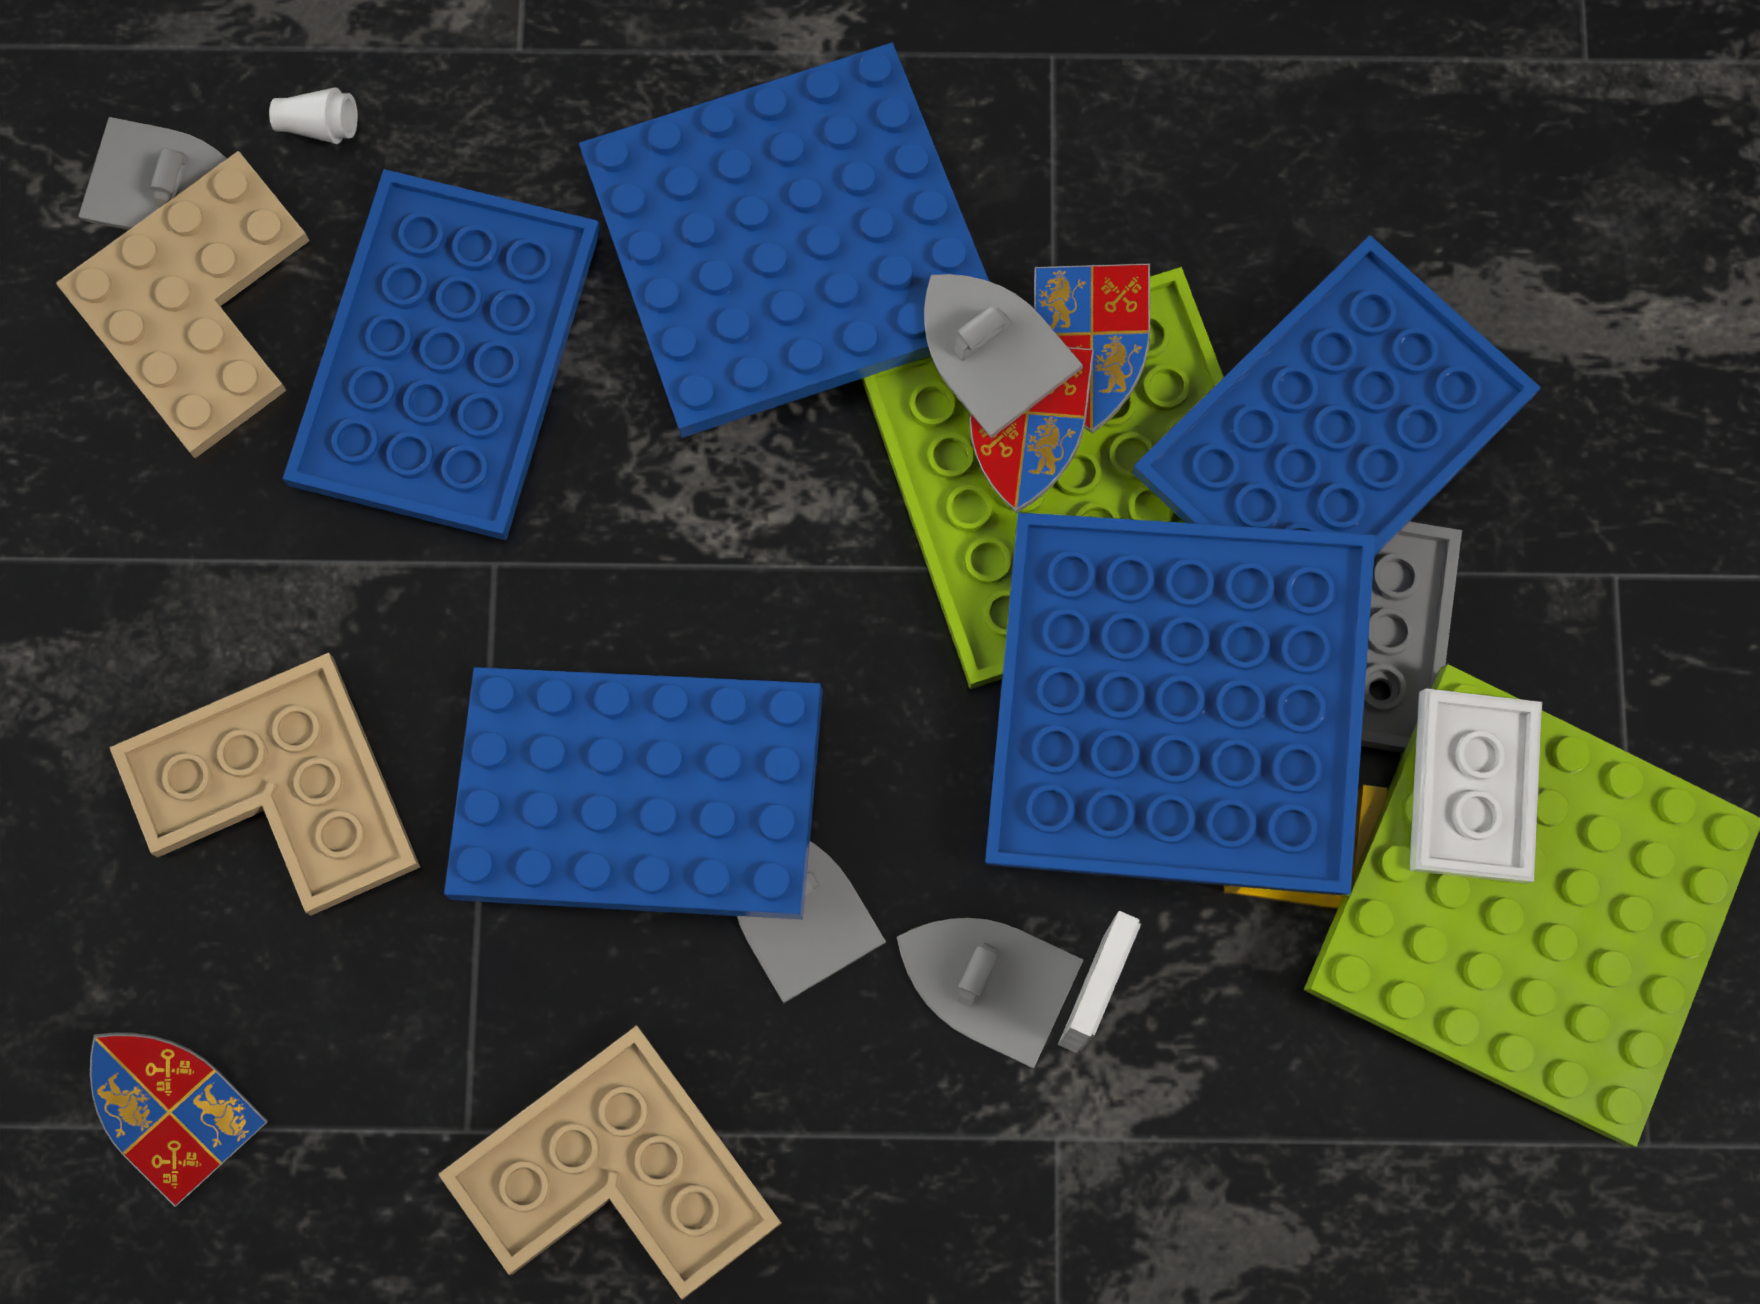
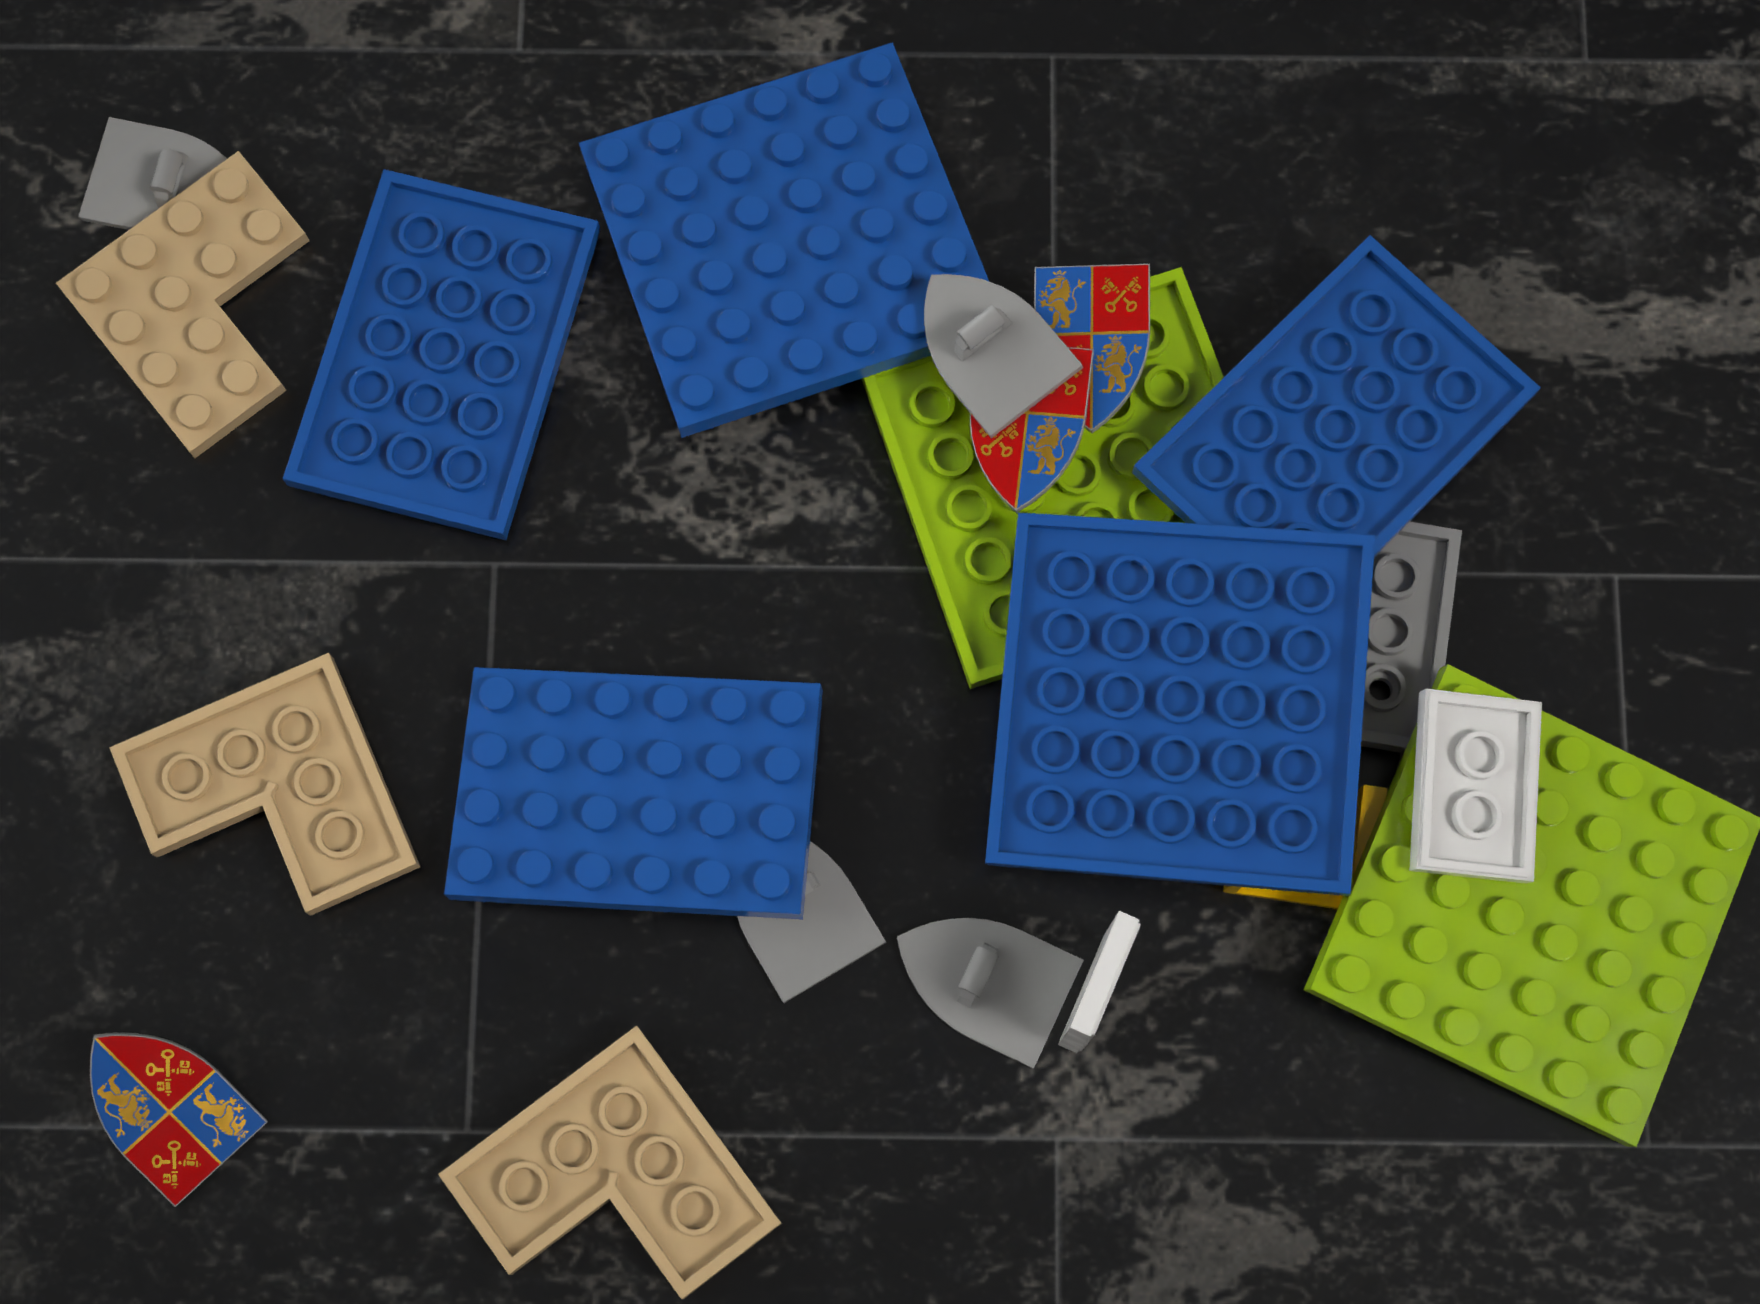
(317, 115): white cone -> none

